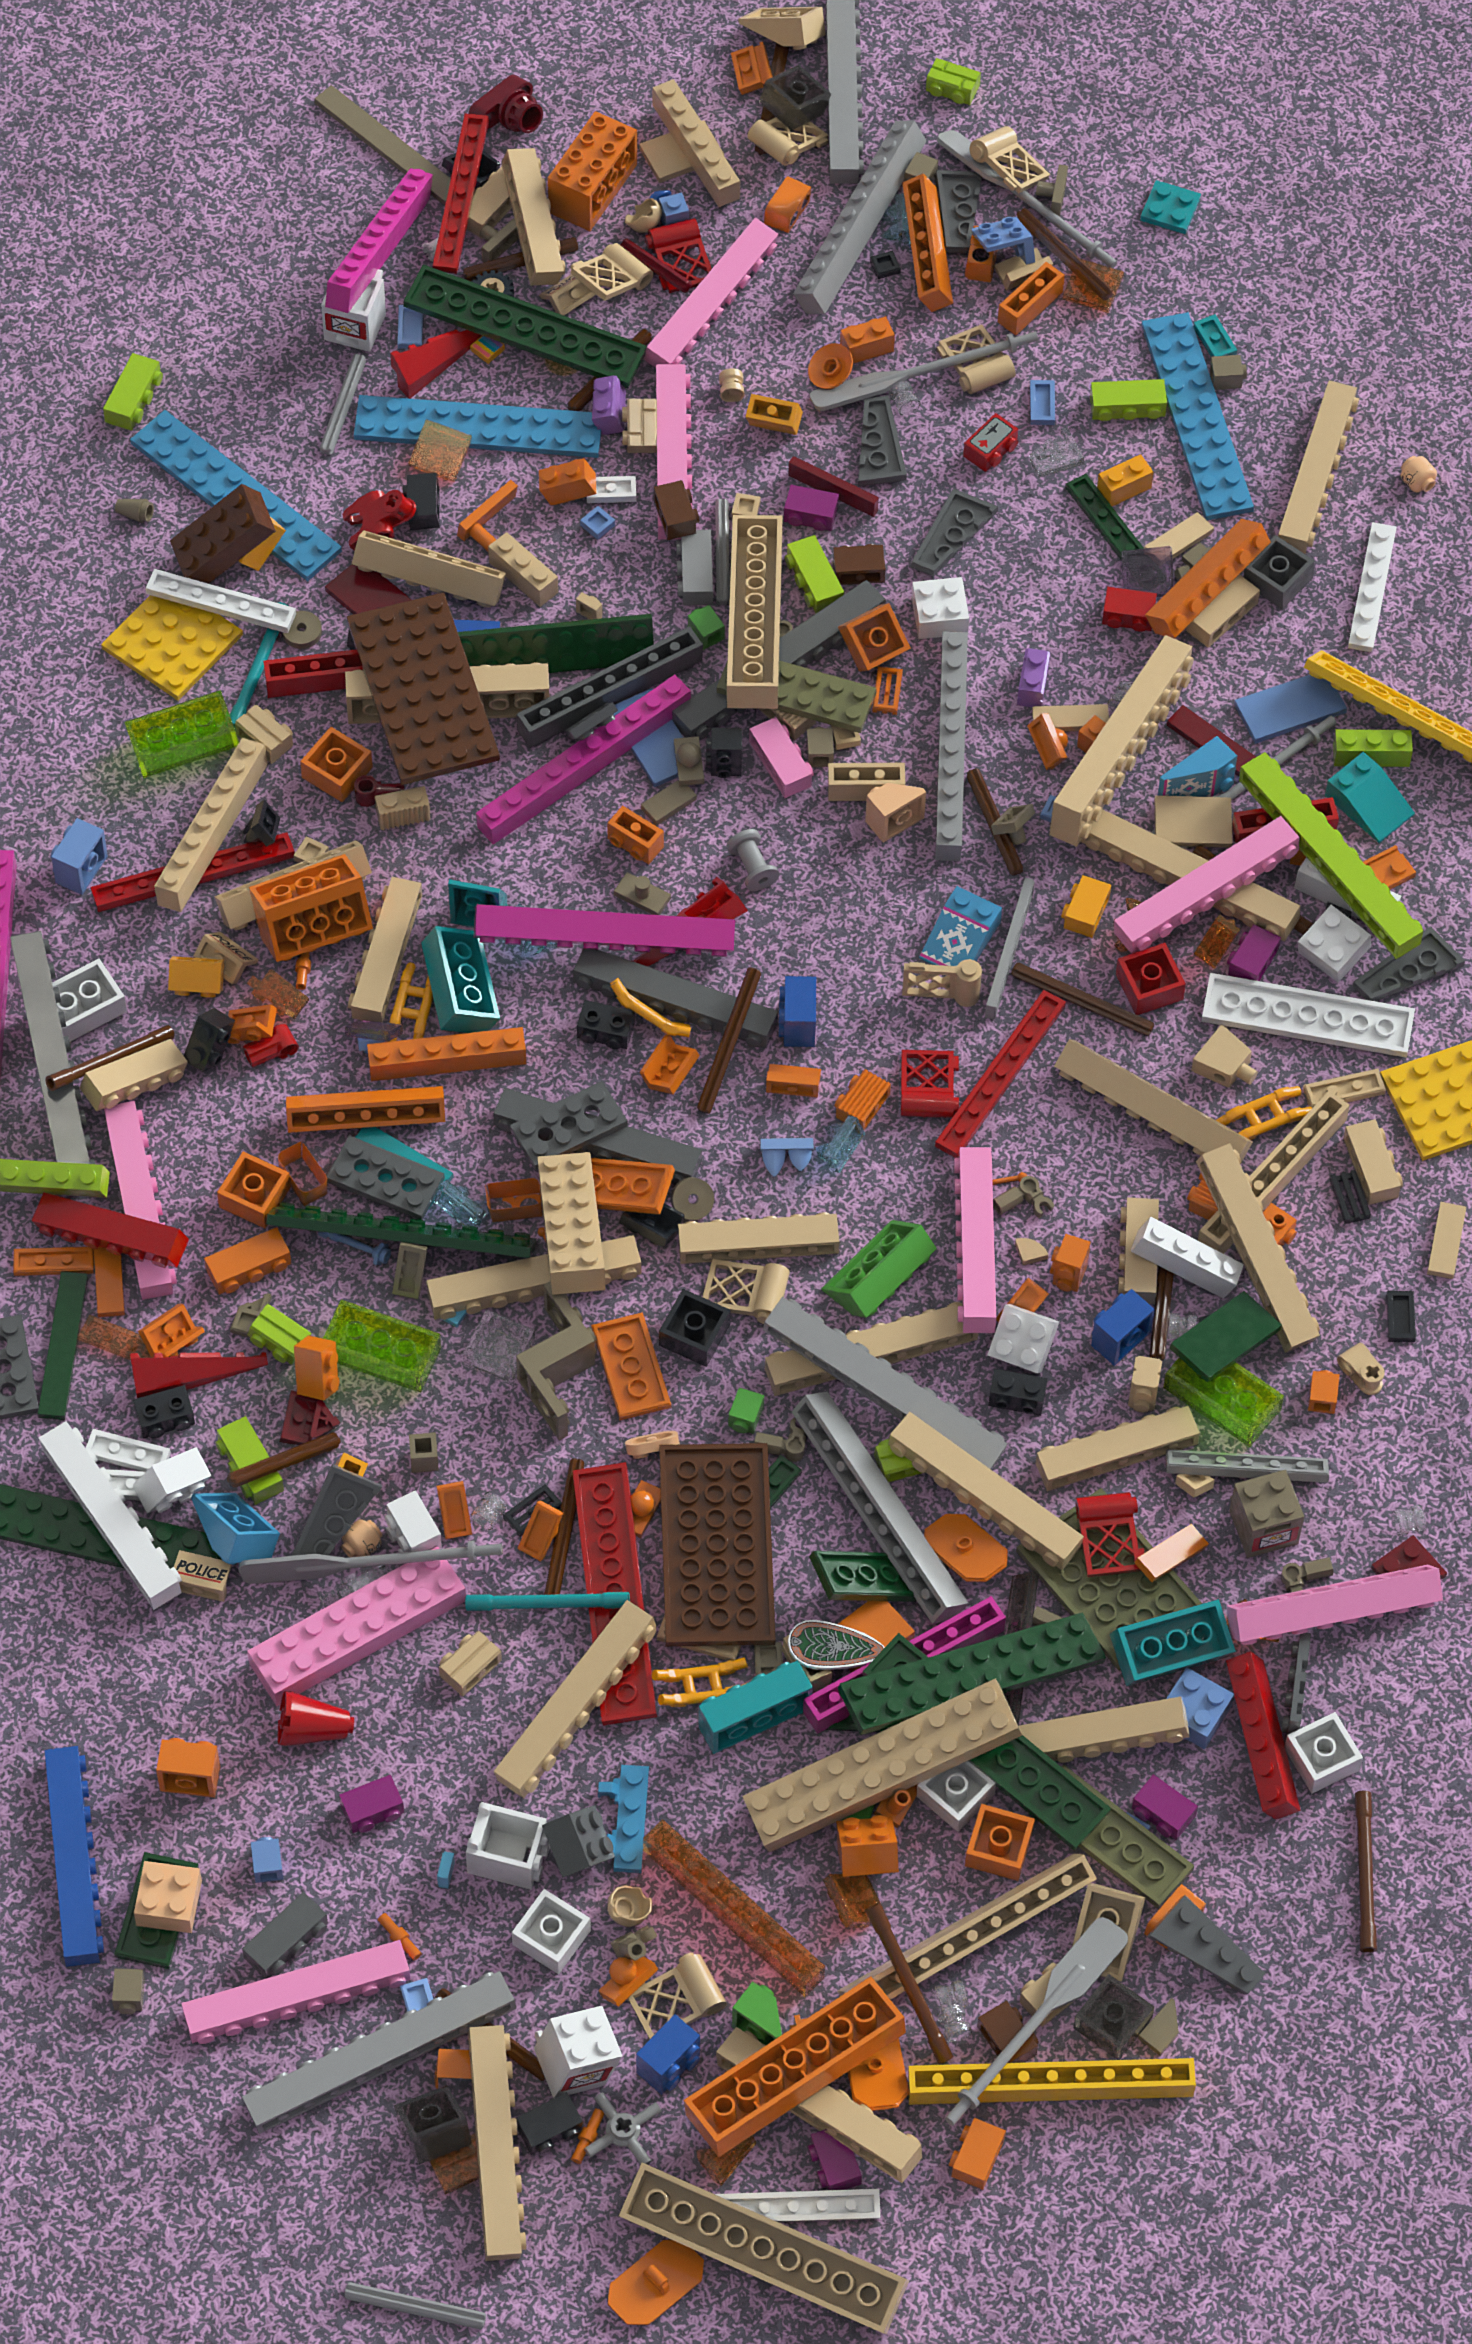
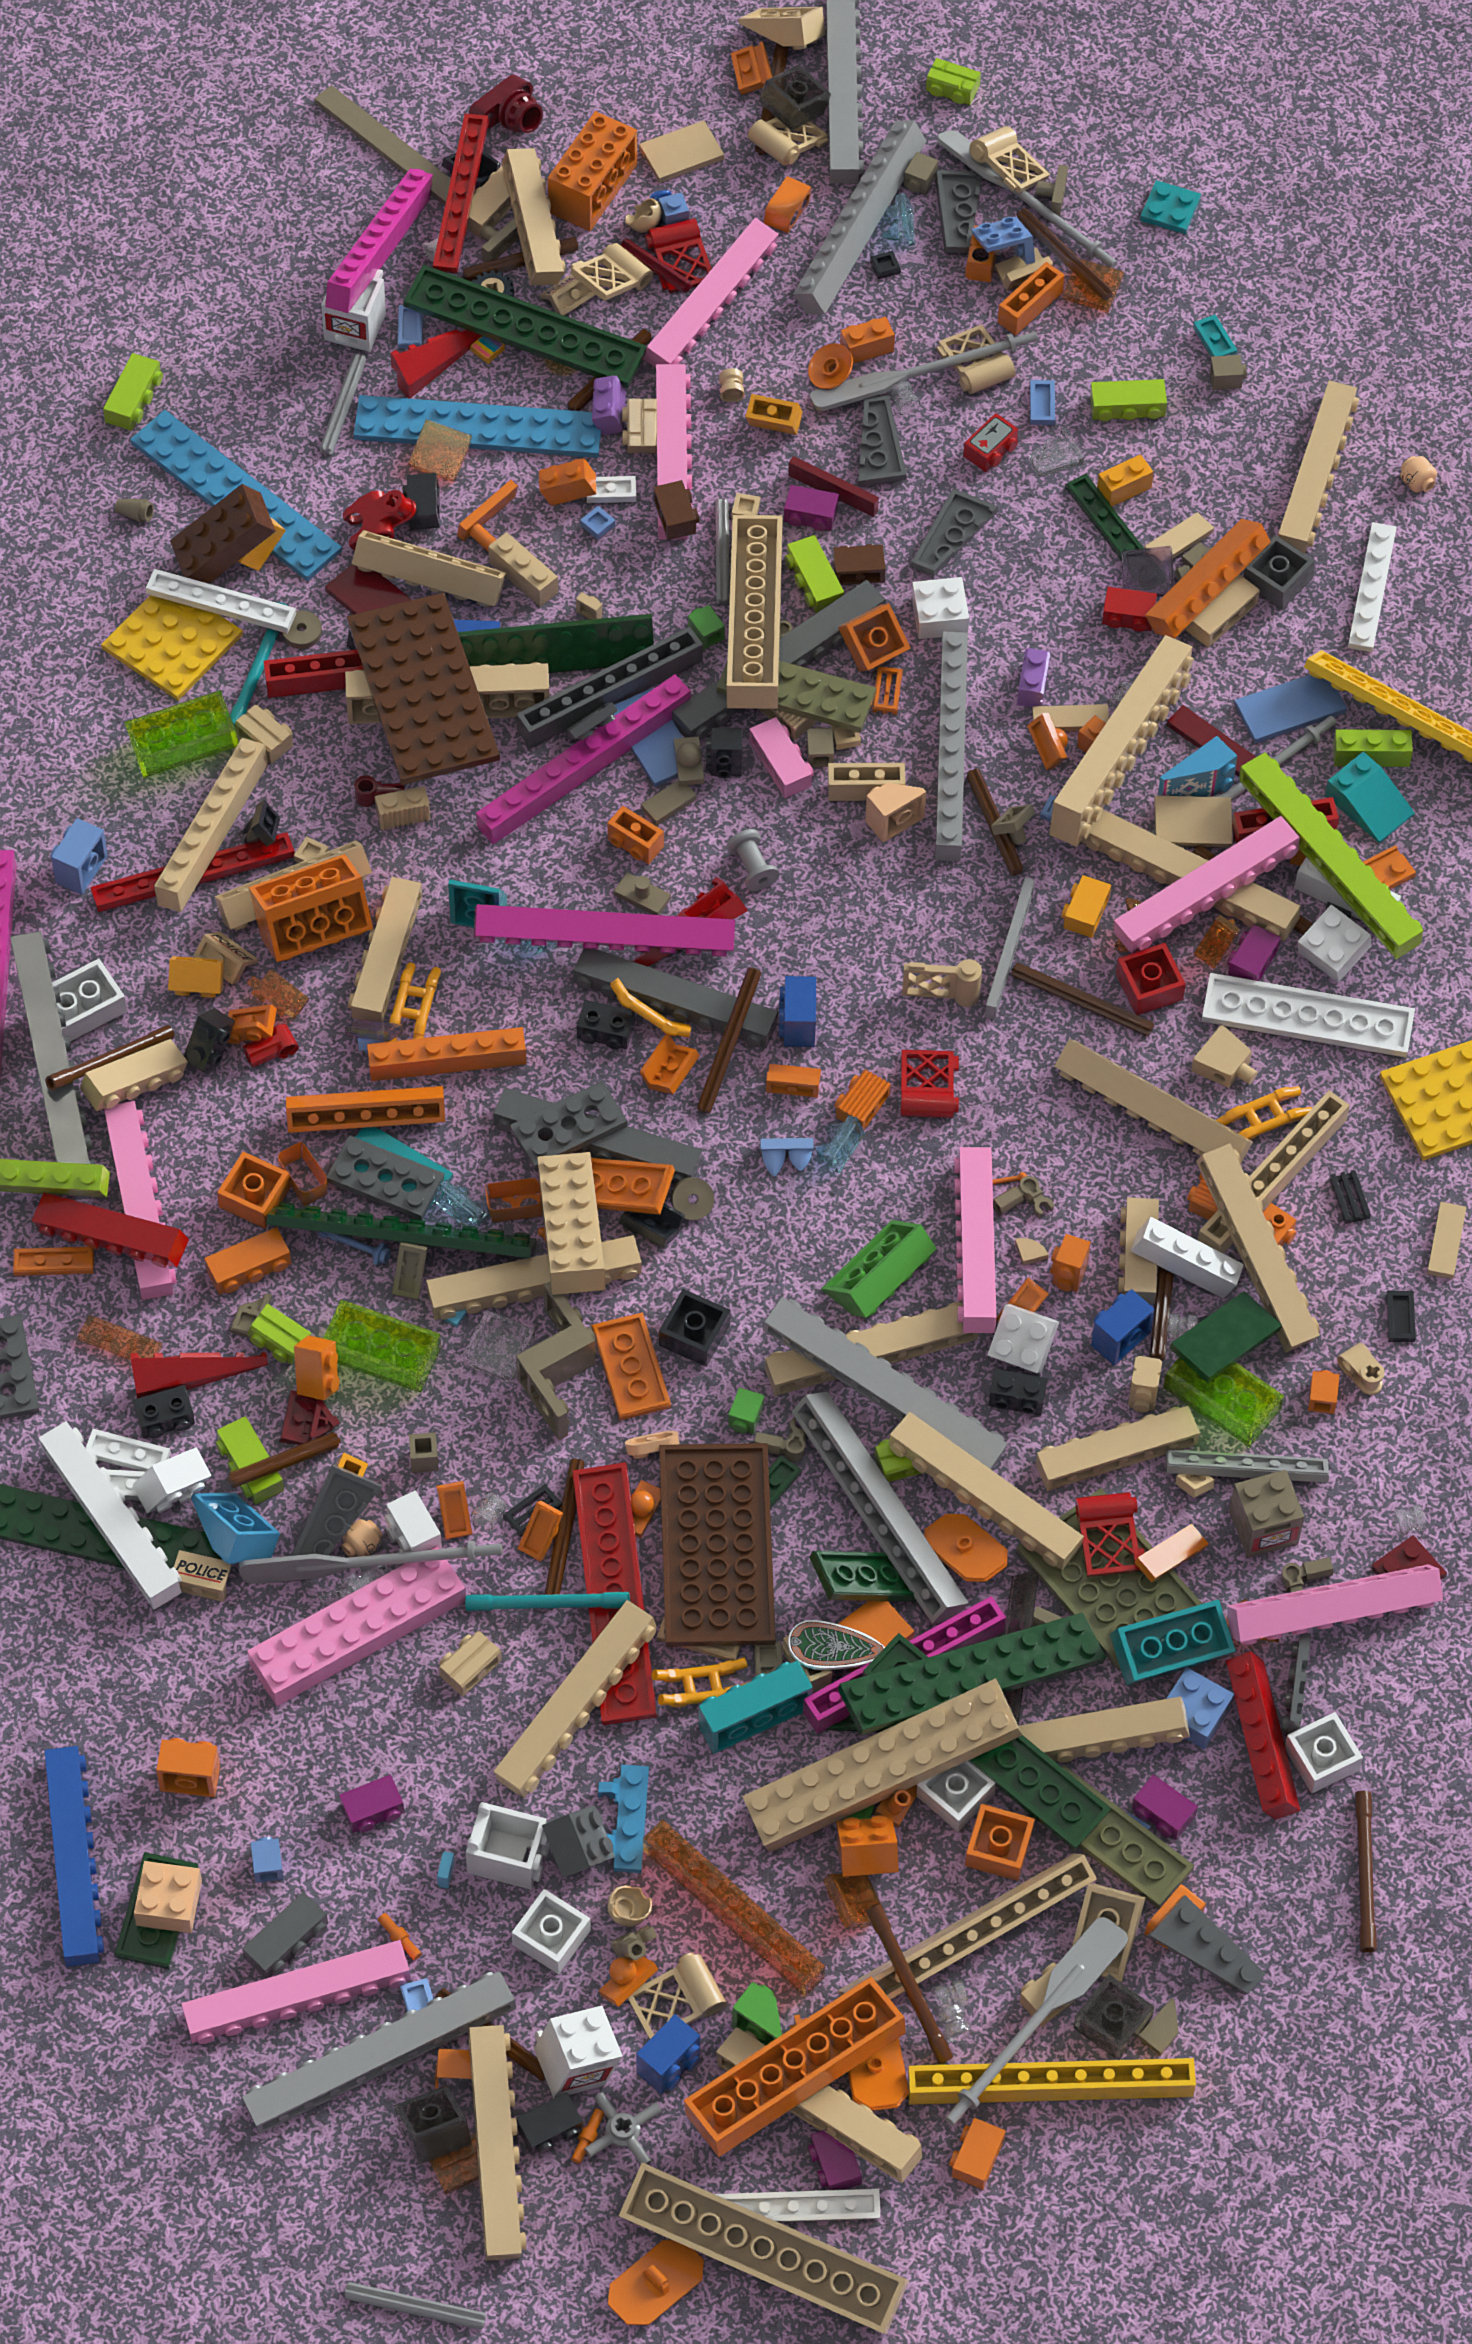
(63, 1346): dark green tile -> none
(108, 1283): orange tile -> none
(128, 1990): dark tan brick -> none
(170, 1332): orange bracket -> none
(302, 968): orange bar -> none
(311, 1721): red cone -> none
(336, 764): orange brick -> none
(460, 980): teal brick -> none
(695, 568): light grey brick -> none
(696, 143): tan brick -> none
(722, 2167): clear orange tile -> none
(758, 1238): tan brick -> none
(766, 1288): tan piece -> none
(927, 243): orange brick -> none
(961, 929): dark azure slope -> none
(1000, 1073): red plate -> none
(1001, 2026): reddish brown brick -> none
(1197, 416): dark azure plate -> none
(1347, 1087): tan tile -> none
(1373, 1161): tan brick -> none
(1417, 966): dark grey wing -> none

